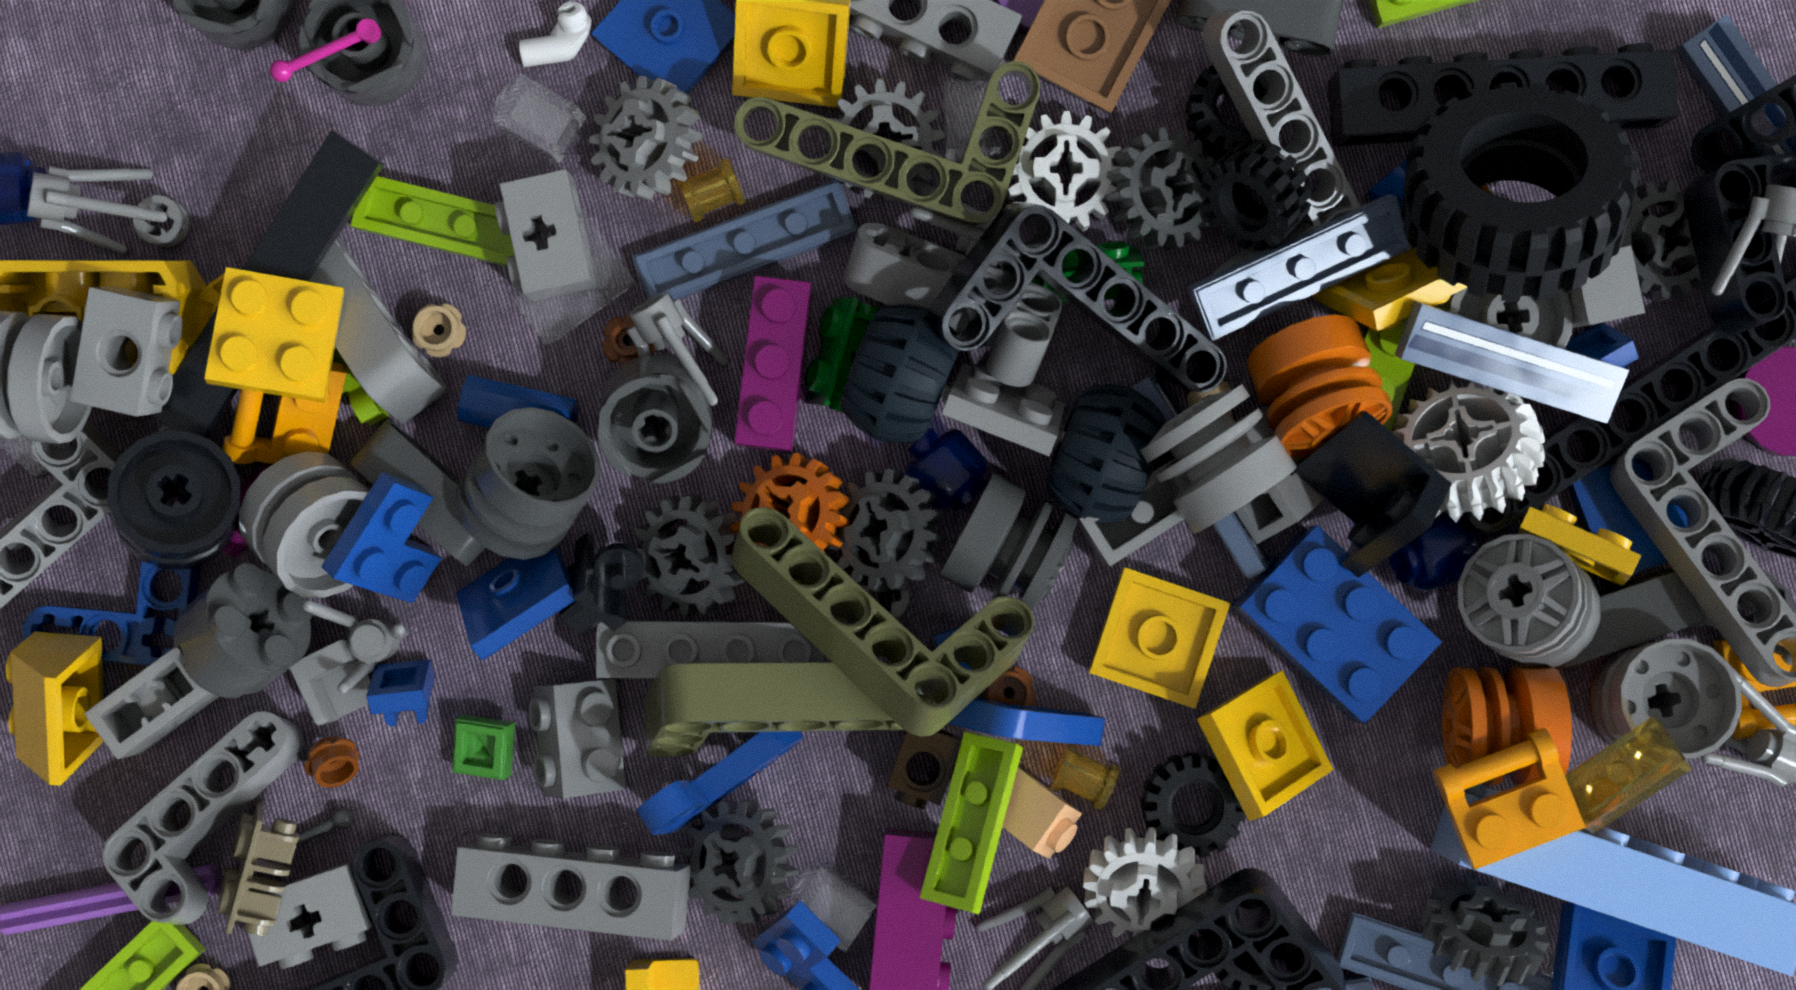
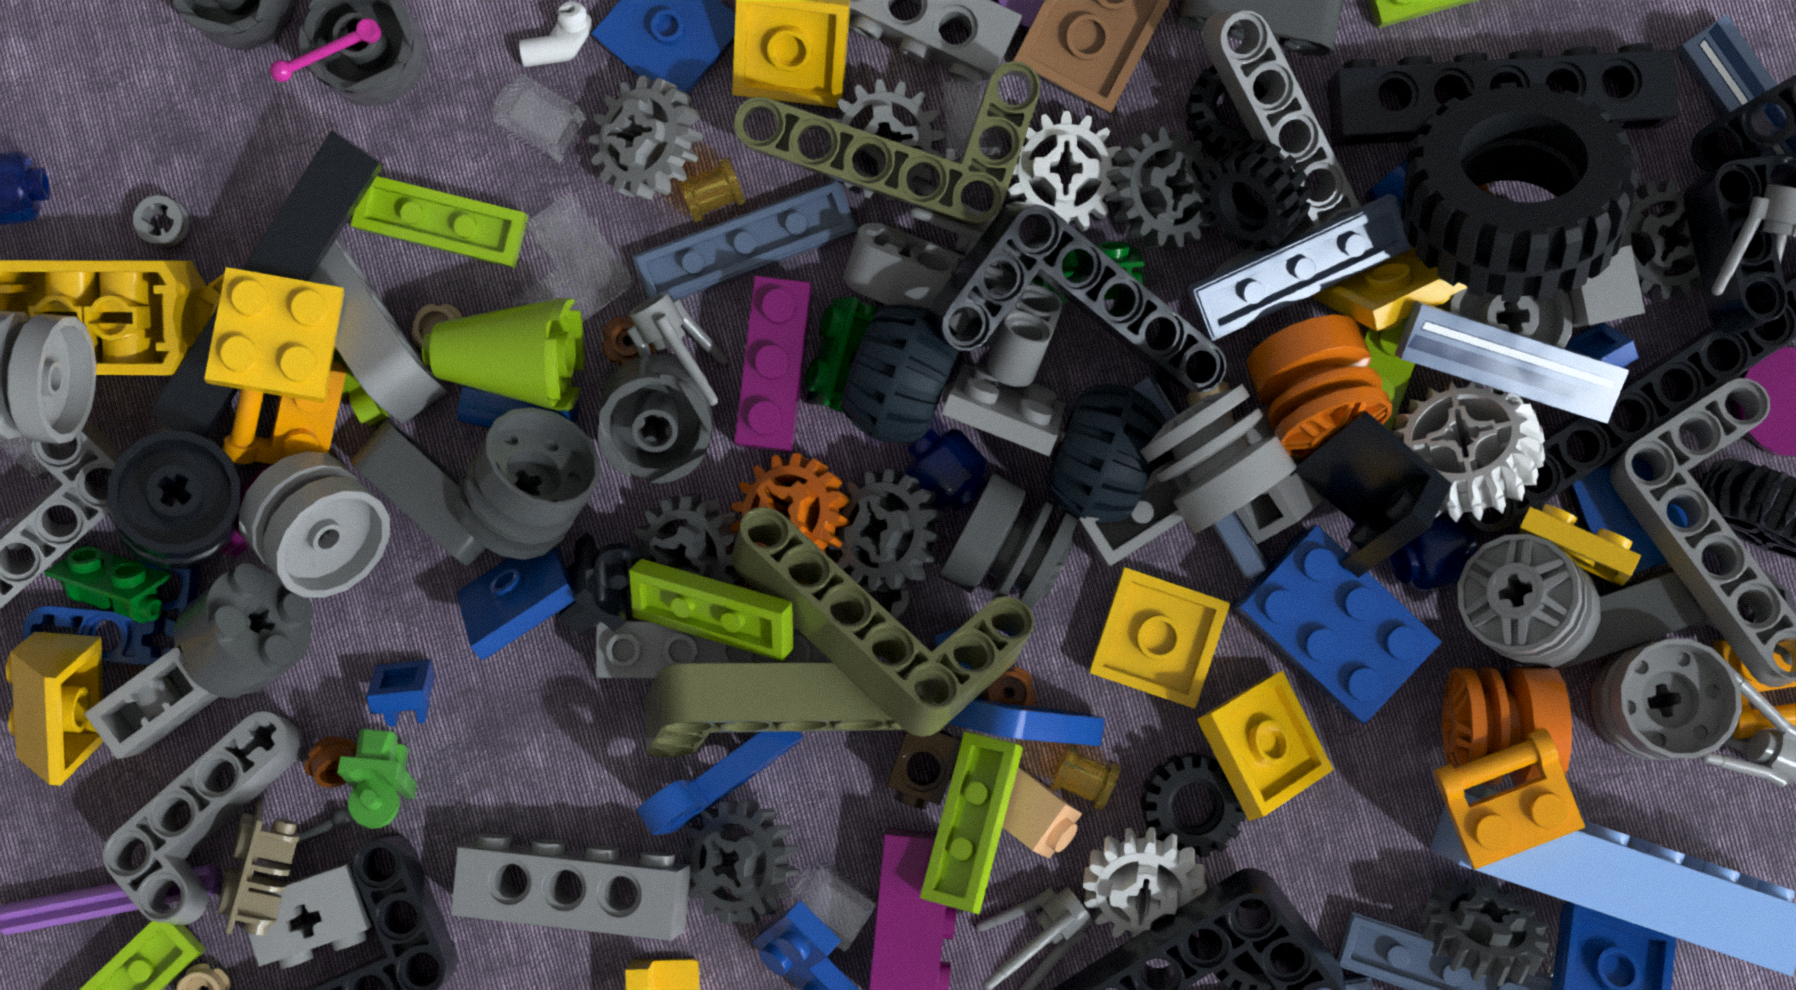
(54, 198): light grey plant -> none
(102, 371): light grey brick -> none
(111, 580): none -> green hinge
(318, 682): light grey panel -> none
(368, 640): light grey plant -> none
(376, 544): blue plate -> none
(376, 777): none -> bright green hips
(483, 747): bright green tile -> none
(513, 352): none -> lime cone
(567, 261): light grey brick -> none
(577, 738): light grey bracket -> none
(712, 609): none -> lime plate
(1625, 774): clear yellow plate -> none

